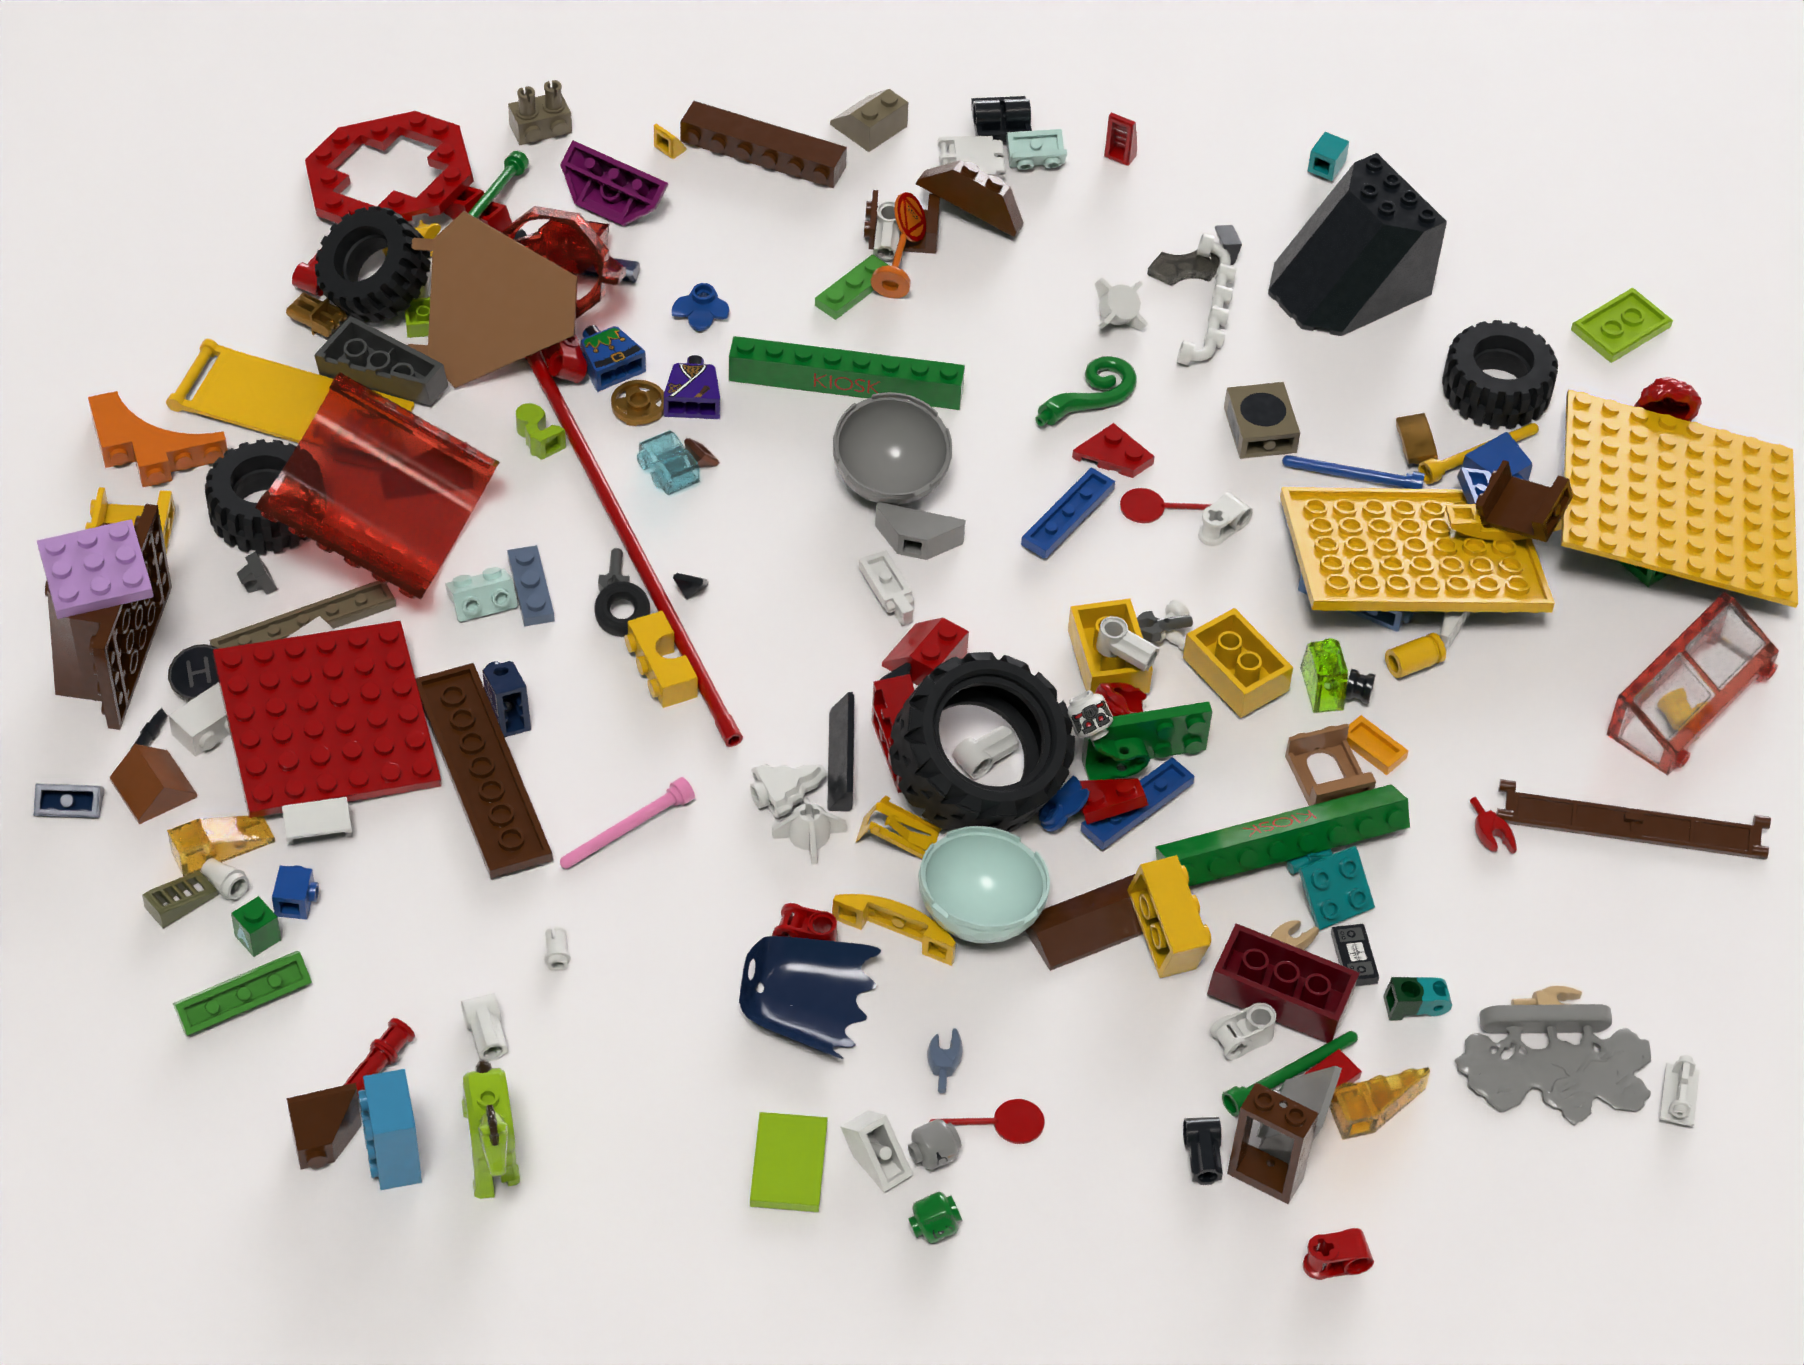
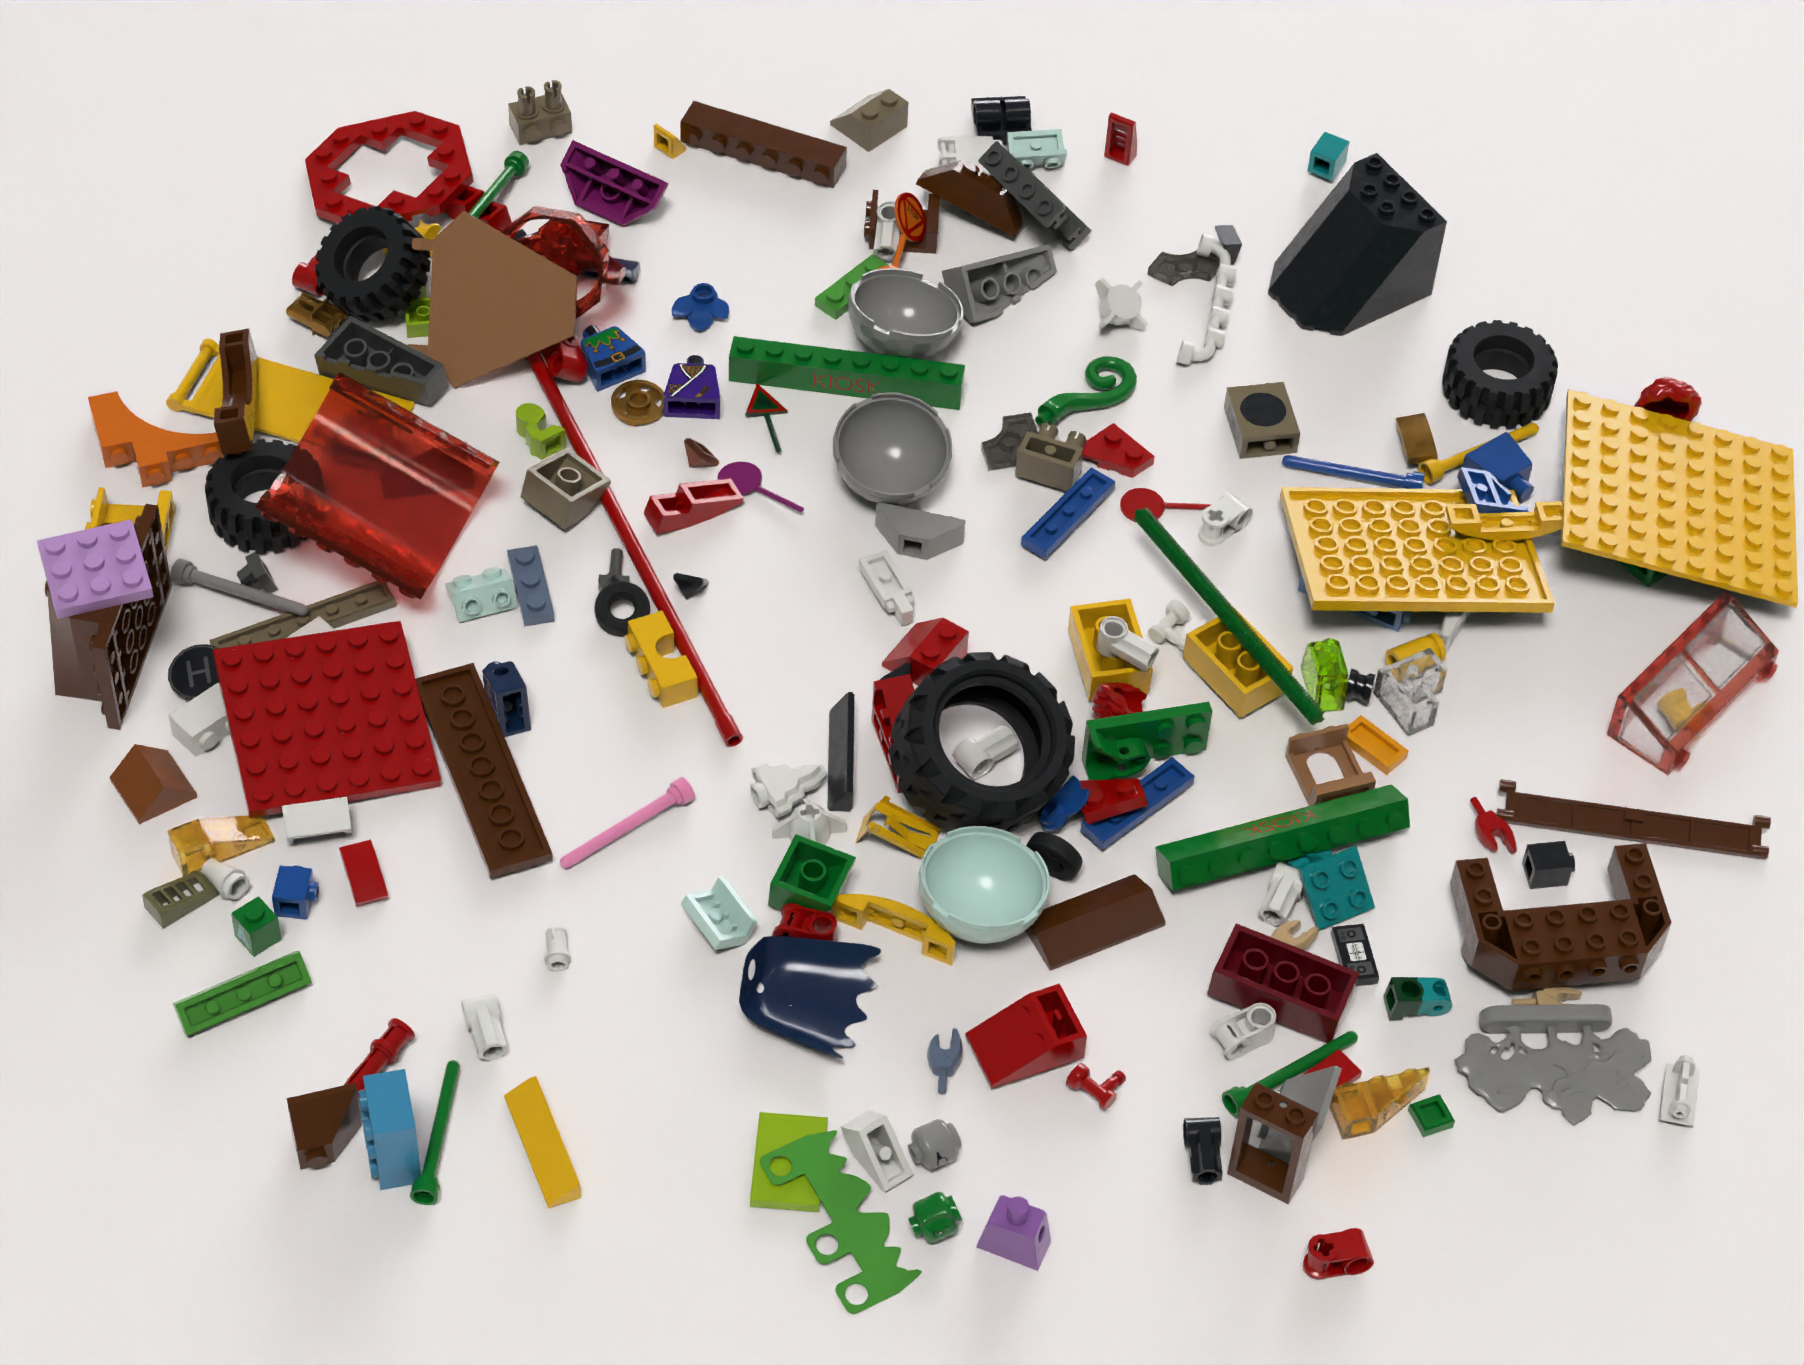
(68, 800): slope -> none
(151, 728): black piece -> none
(186, 573): none -> light grey piece
(239, 373): none -> reddish brown arch
(363, 872): none -> red slope
(426, 1187): none -> green piece
(490, 1127): lime animal -> none
(543, 1143): none -> yellow slope
(564, 487): none -> dark tan slope
(668, 462): clear light blue brick -> none
(691, 504): none -> red slope
(721, 915): none -> light aqua bracket
(748, 478): none -> magenta piece
(764, 404): none -> piece
(810, 875): none -> green slope
(855, 1231): none -> bright green piece
(904, 313): none -> light grey piece
(998, 282): none -> light grey wedge
(1002, 450): none -> clear smoke tile
(1014, 1121): red piece -> none
(1017, 1232): none -> medium lavender torso
(1028, 1037): none -> red slope
(1034, 195): none -> dark grey fence
(1050, 460): none -> dark tan brick
(1059, 855): none -> black tyre
(1090, 715): head -> none
(1104, 1093): none -> red piece
(1152, 627): dark grey bar -> none
(1169, 916): yellow brick -> none
(1229, 616): none -> green axle
(1282, 894): none -> white piece
(1410, 688): none -> clear brick
(1431, 1115): none -> green tile
(1522, 504): reddish brown panel -> none
(1548, 864): none -> black brick
(1563, 941): none -> reddish brown wedge
(1621, 325): lime tile -> none

